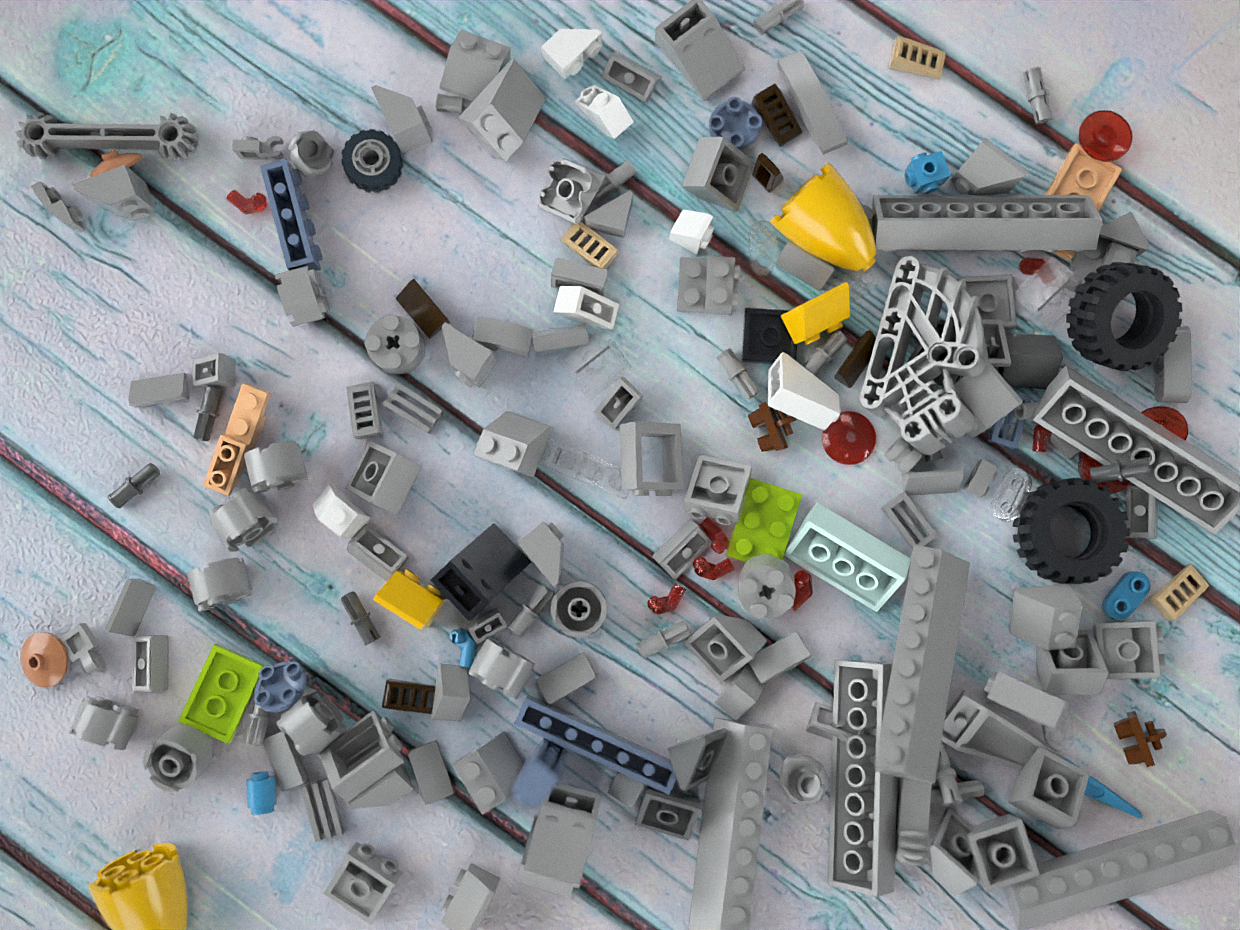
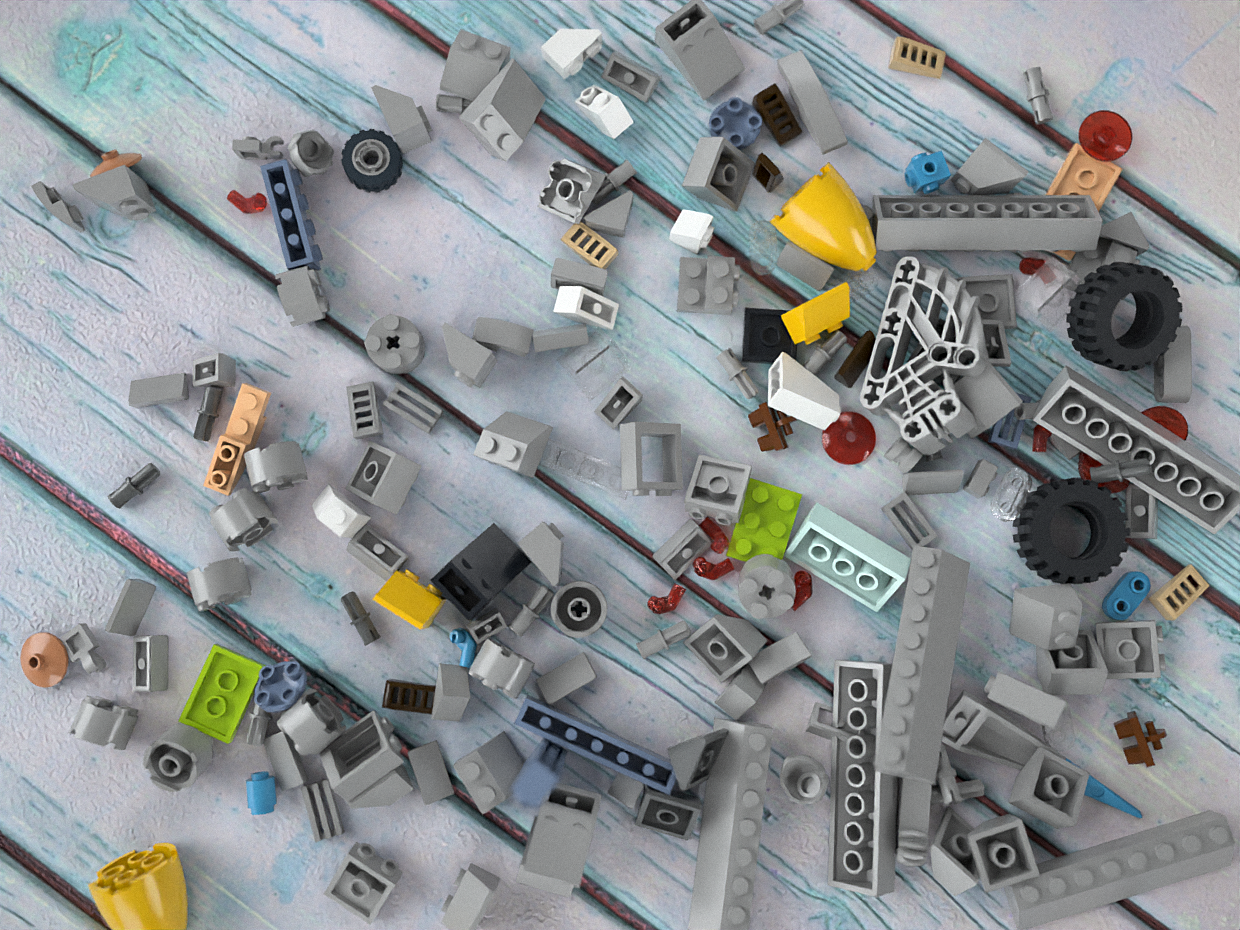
(106, 136): light grey arm -> none
(421, 309): dark brown slope -> none
(1033, 360): dark grey slope -> none

